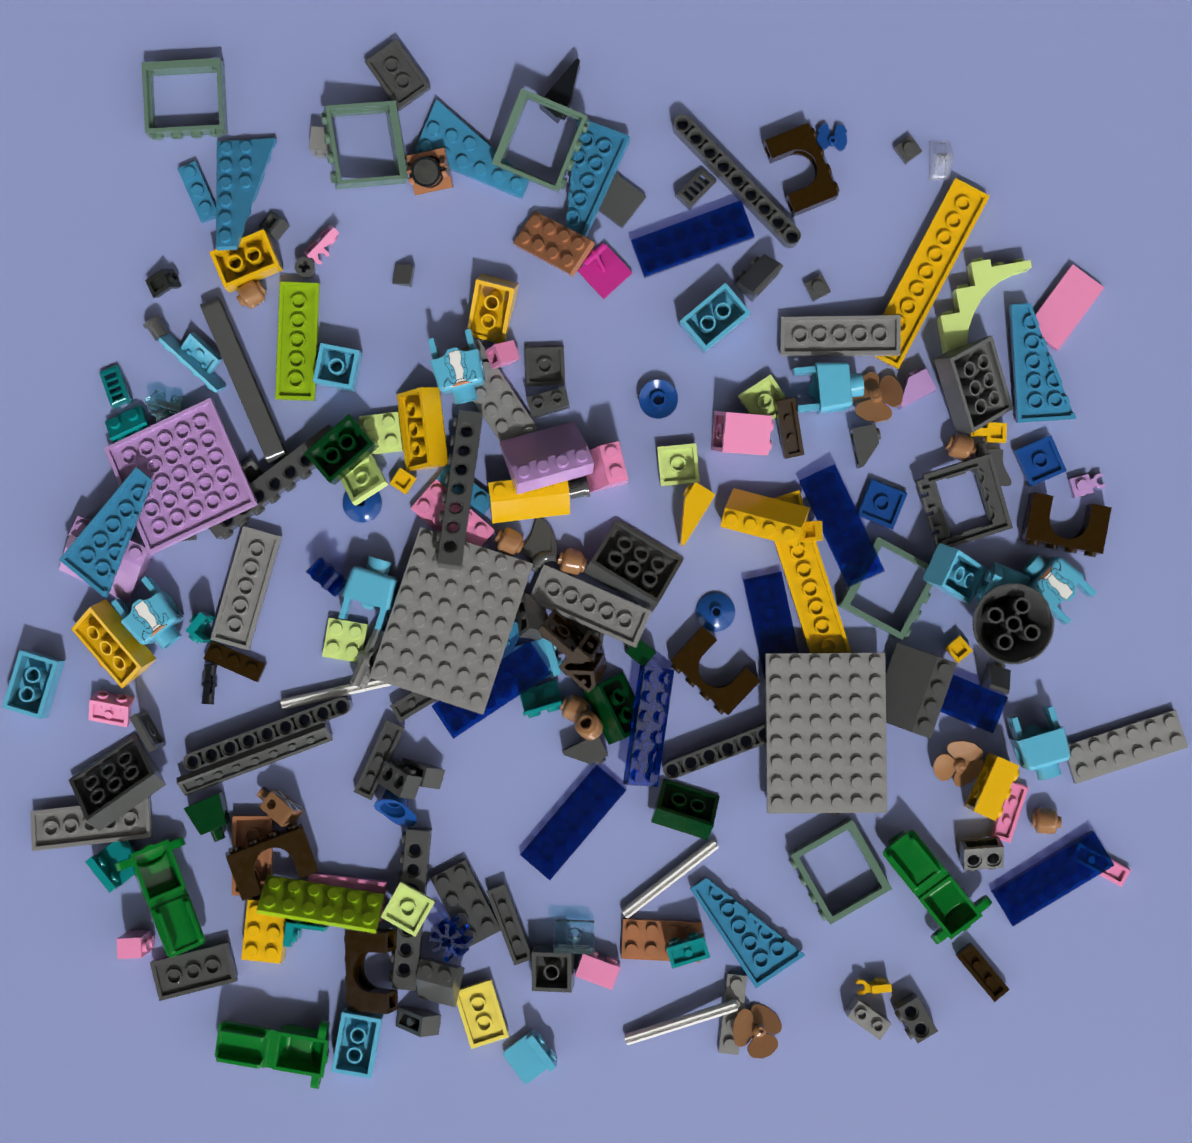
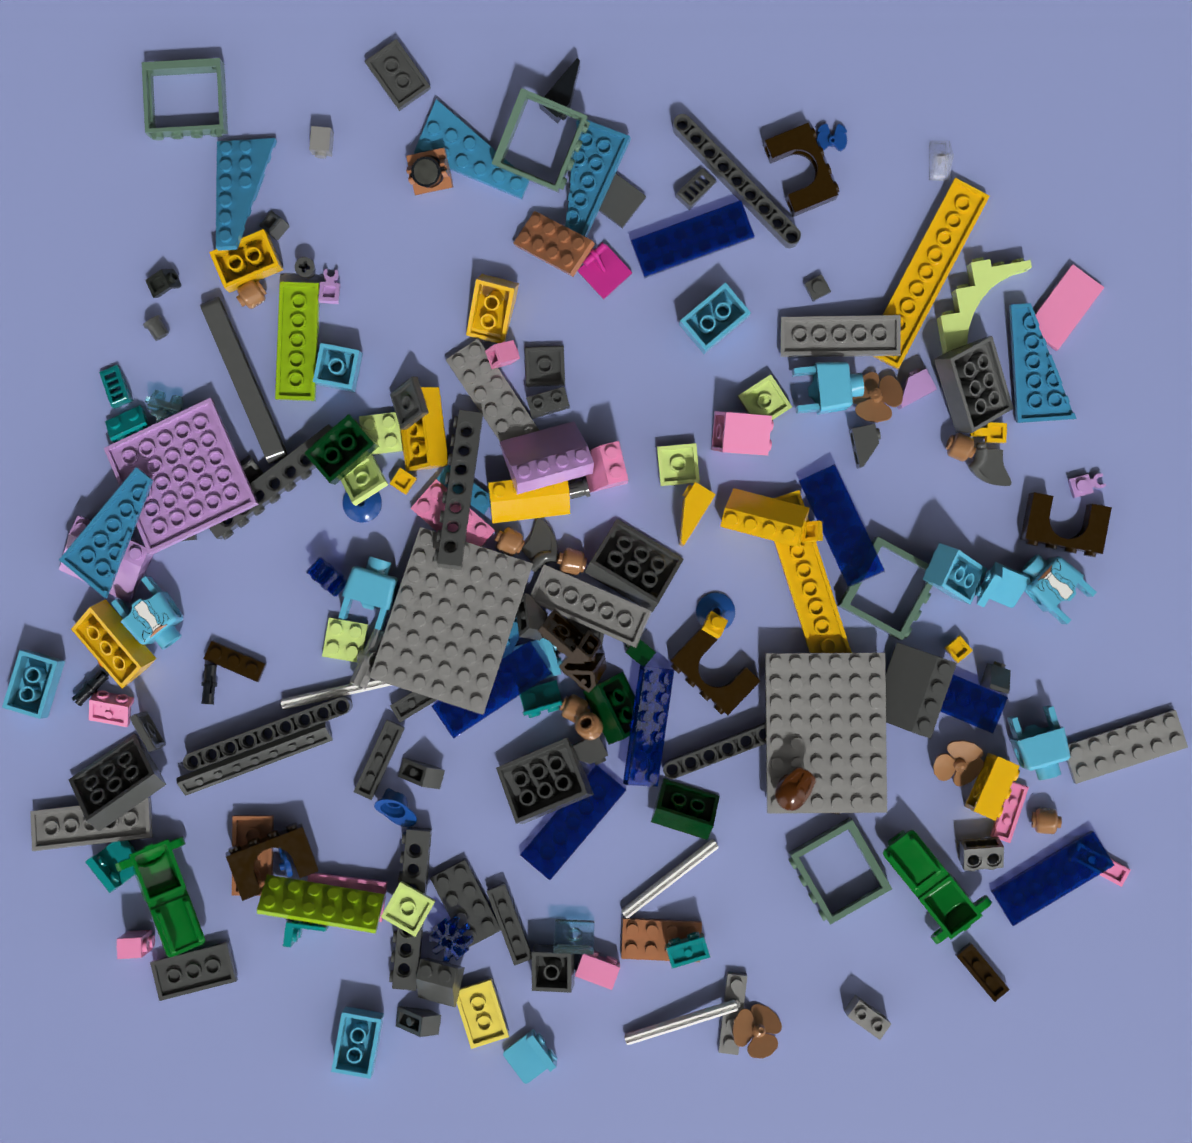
(90, 687): none -> black pin
(197, 357): medium azure bracket -> none
(198, 191): dark azure plate -> none
(198, 625): teal bracket -> none
(210, 815): dark green torso -> none
(246, 588): light grey plate -> none
(263, 935): yellow brick -> none
(279, 806): medium nougat torso -> none
(285, 863): none -> blue piece
(286, 1049): green piece -> none
(327, 237): bright pink plate -> none
(329, 290): none -> lavender plate
(360, 993): dark brown arch -> none
(387, 107): sand green window -> none
(400, 779): dark grey brick -> none
(403, 275): dark grey slope -> none
(409, 403): none -> dark grey tile
(458, 370): medium azure piece -> none
(544, 781): none -> dark grey slope
(660, 389): blue dish -> none
(714, 624): none -> yellow plate
(753, 942): dark azure wing -> none
(758, 277): dark grey slope -> none
(770, 615): clear blue plate -> none
(789, 427): dark brown plate -> none
(794, 789): none -> reddish brown helmet
(878, 985): yellow plate -> none
(881, 503): blue tile -> none
(907, 149): dark grey plate -> none
(918, 1015): dark grey brick -> none
(991, 495): dark grey hinge -> none
(1013, 623): dark grey cone -> none
(1040, 461): blue plate -> none

